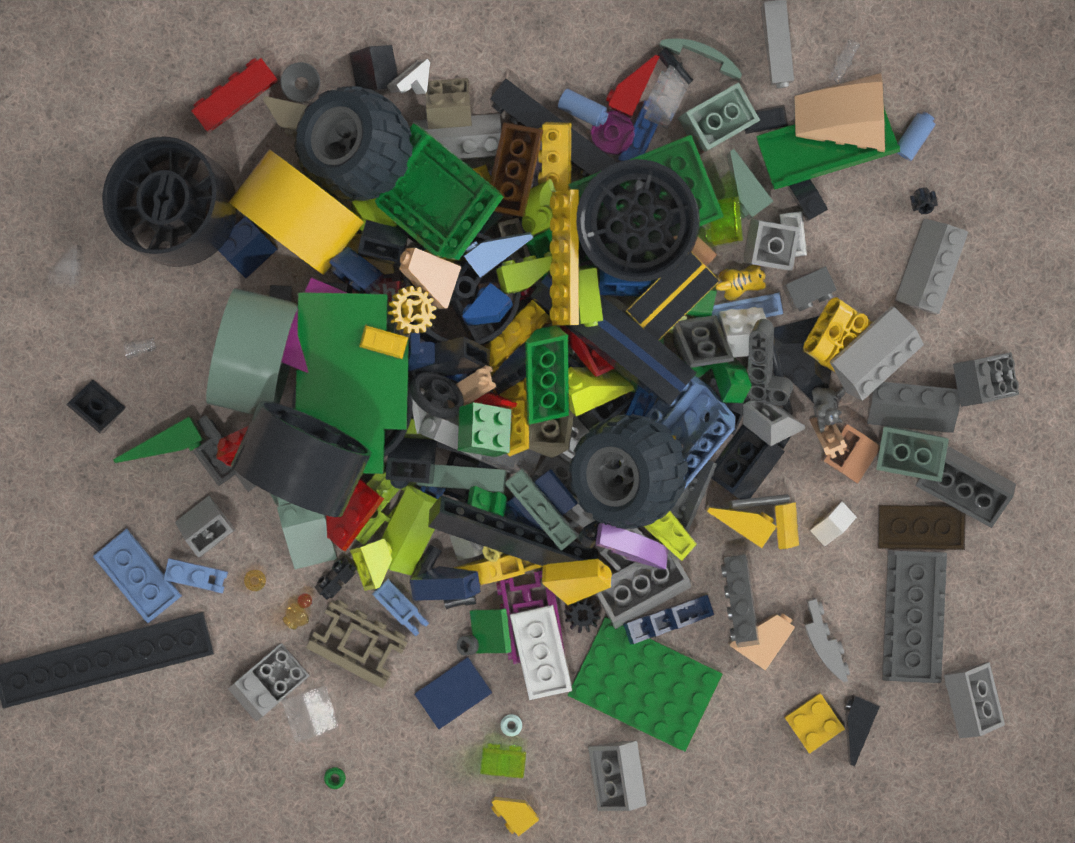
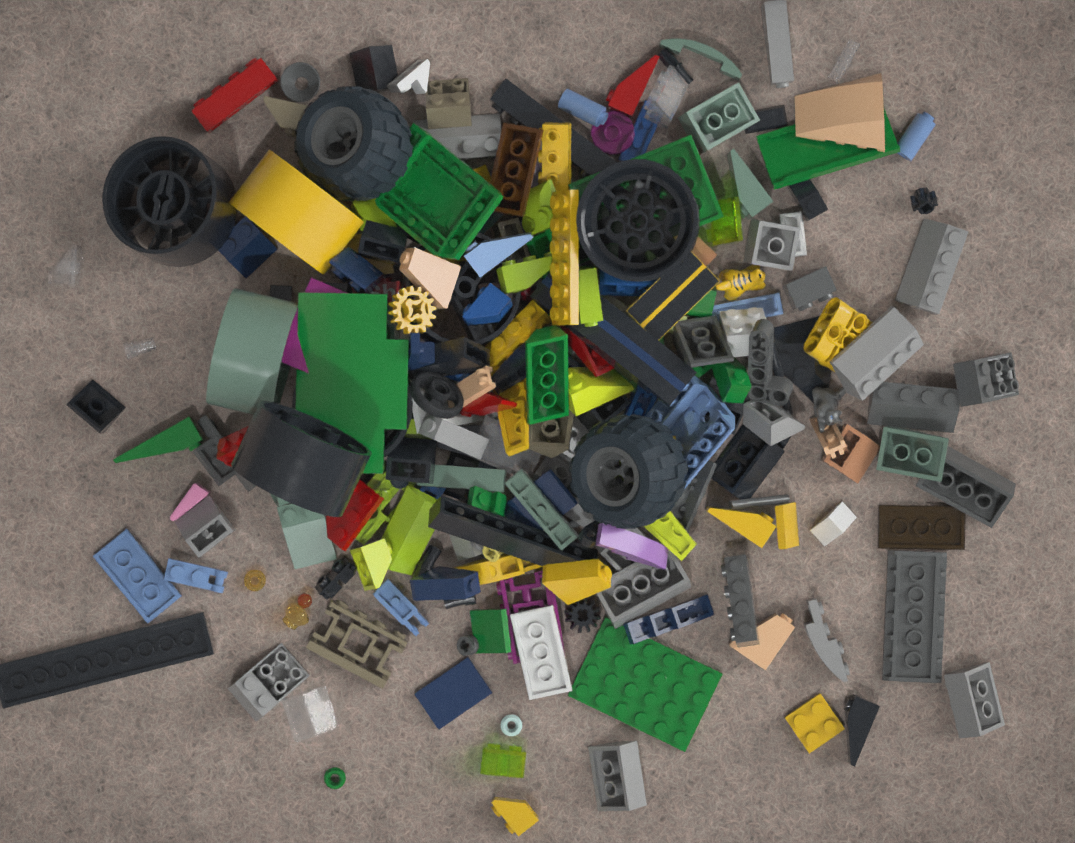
(193, 497): none -> bright pink slope
(383, 342): yellow tile -> none
(484, 429): brick -> none

